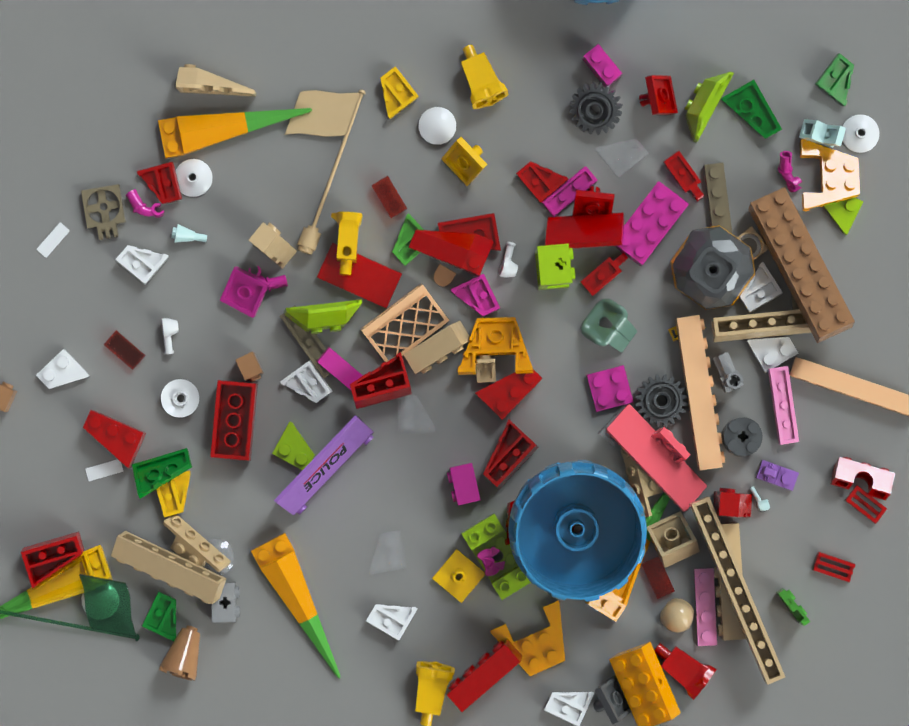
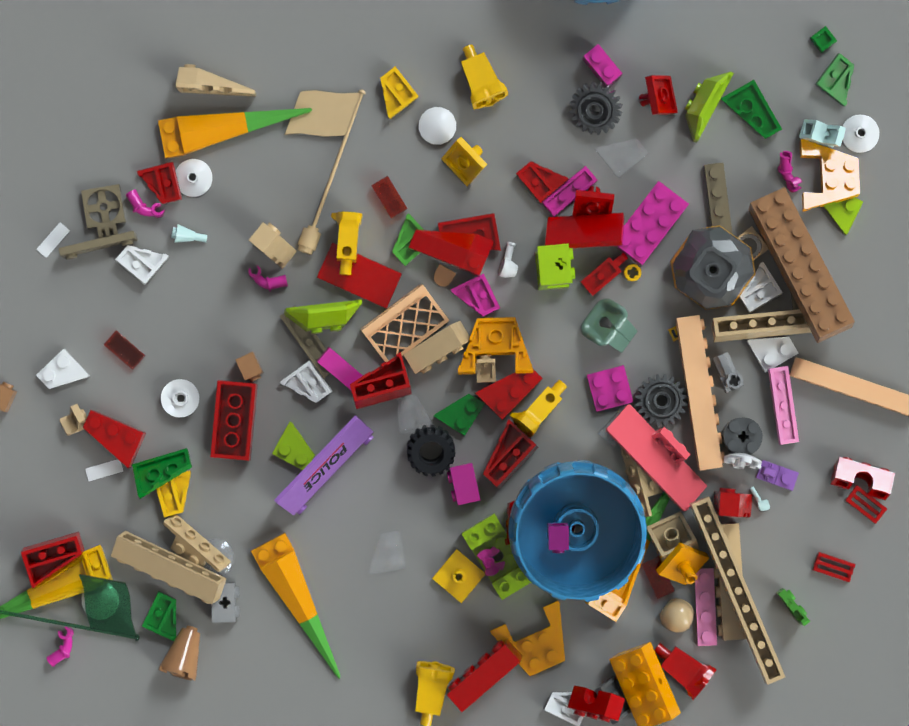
(64, 650): none -> dark pink piece
(72, 251): none -> dark tan plate
(75, 421): none -> tan bracket
(169, 328): white bar -> none
(244, 292): dark pink plate -> none
(391, 619): white wing -> none
(436, 465): none -> black tyre
(461, 413): none -> green wing
(530, 419): none -> yellow piece
(558, 537): none -> magenta brick
(604, 705): none -> red arch
(629, 267): none -> yellow bush
(683, 564): none -> light orange tile
(684, 175): red plate -> none
(741, 460): none -> white dish
(823, 39): none -> green tile

